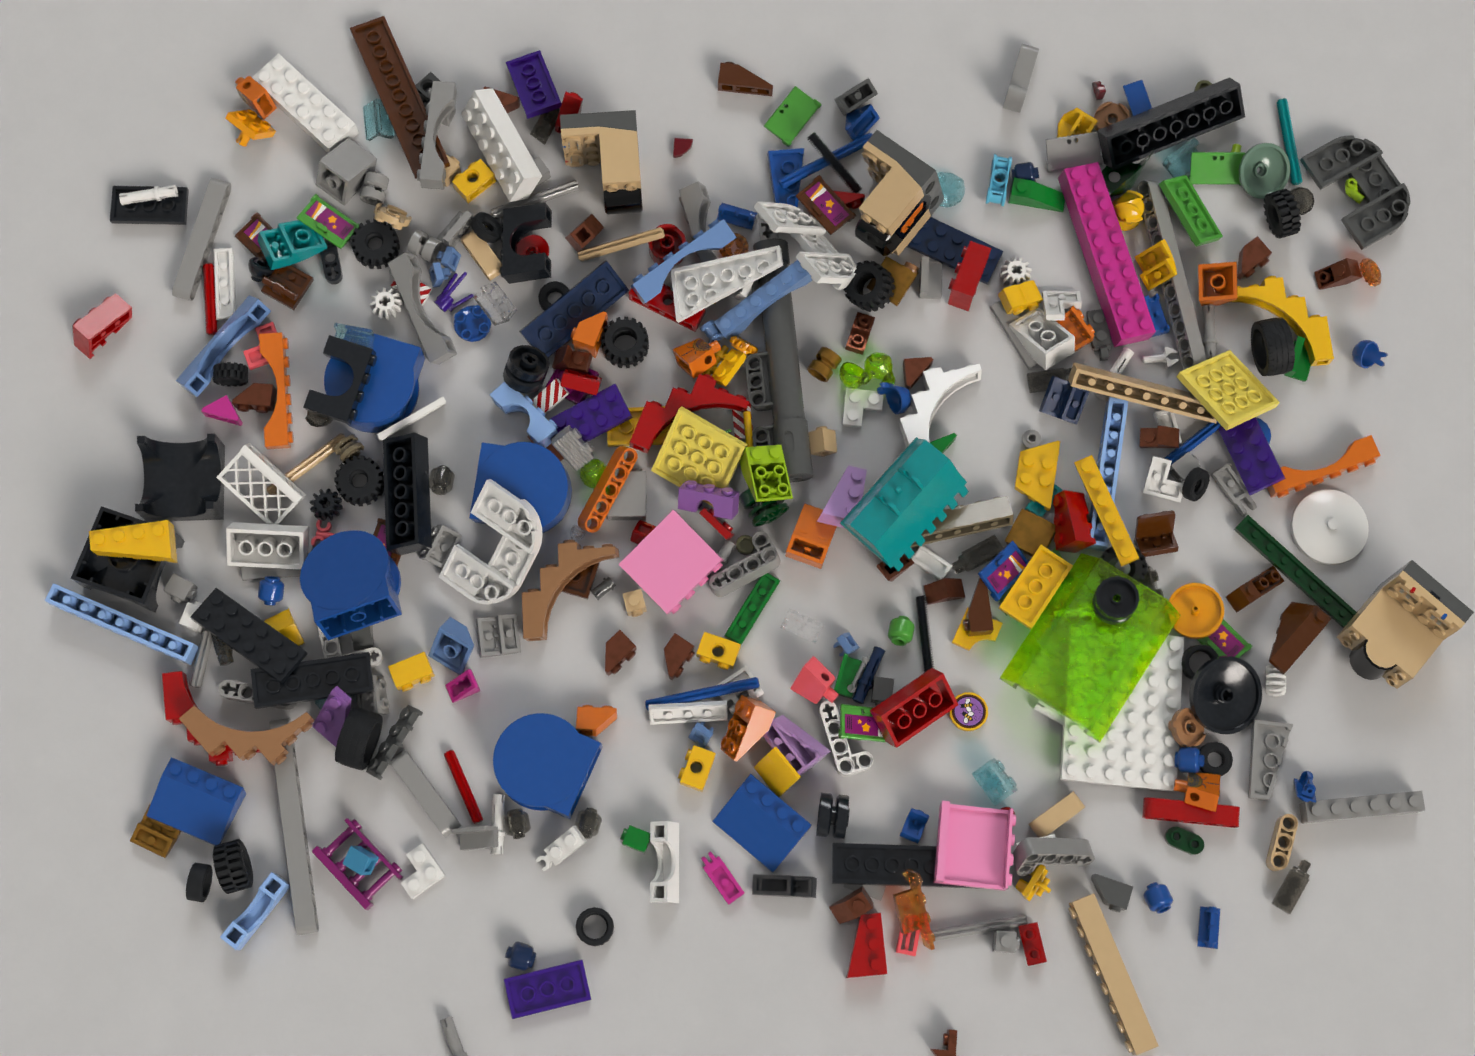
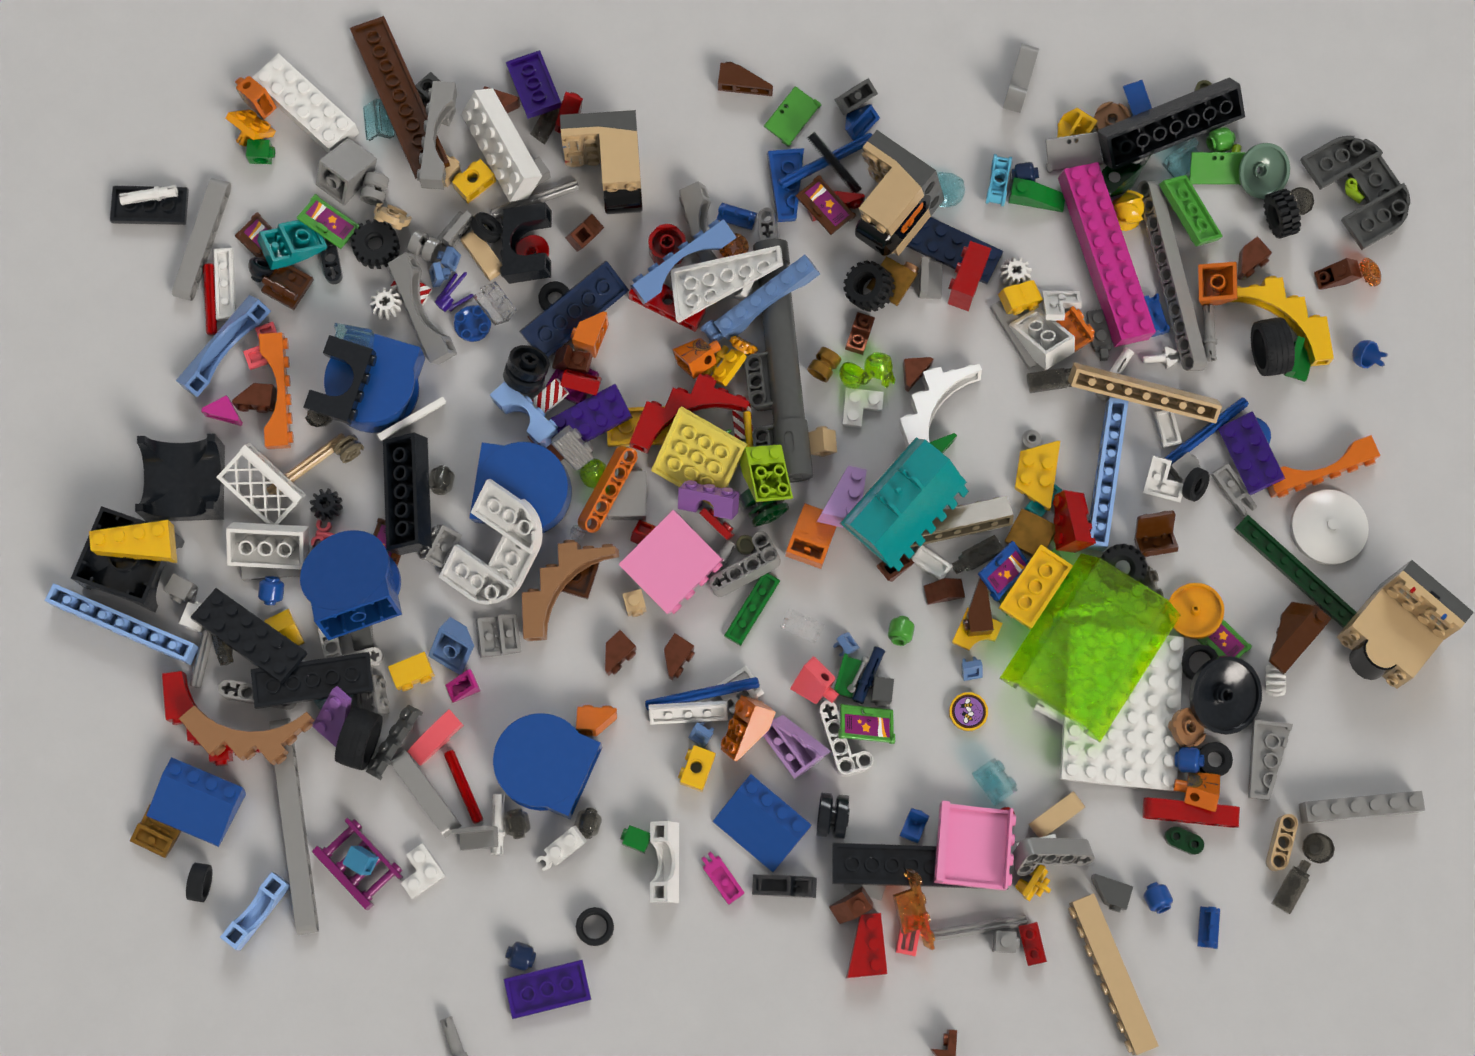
(100, 323): wedge -> none
(230, 374): black tyre -> none
(232, 866): black tyre -> none
(260, 151): none -> green brick
(363, 494): black tyre -> none
(435, 737): none -> coral slope
(604, 587): dark grey pin -> none
(620, 328): black tyre -> none
(621, 244): tan axle -> none
(681, 146): dark red tile -> none
(710, 642): yellow brick -> none
(777, 772): yellow slope -> none
(820, 256): white plate -> none
(897, 397): blue piece -> none
(914, 707): red brick -> none
(923, 626): black axle -> none
(972, 669): none -> medium blue tile
(1063, 400): dark blue slope -> none
(1099, 90): dark red tile -> none
(1106, 510): yellow plate -> none
(1120, 590): black wheel -> none
(1156, 265): yellow slope -> none
(1159, 437): copper slope -> none
(1220, 140): none -> bright green head
(1227, 389): light yellow plate -> none
(1254, 589): reddish brown slope -> none
(1289, 141): teal axle -> none
(1304, 787): blue hinge -> none
(1318, 848): none -> clear smoke hair

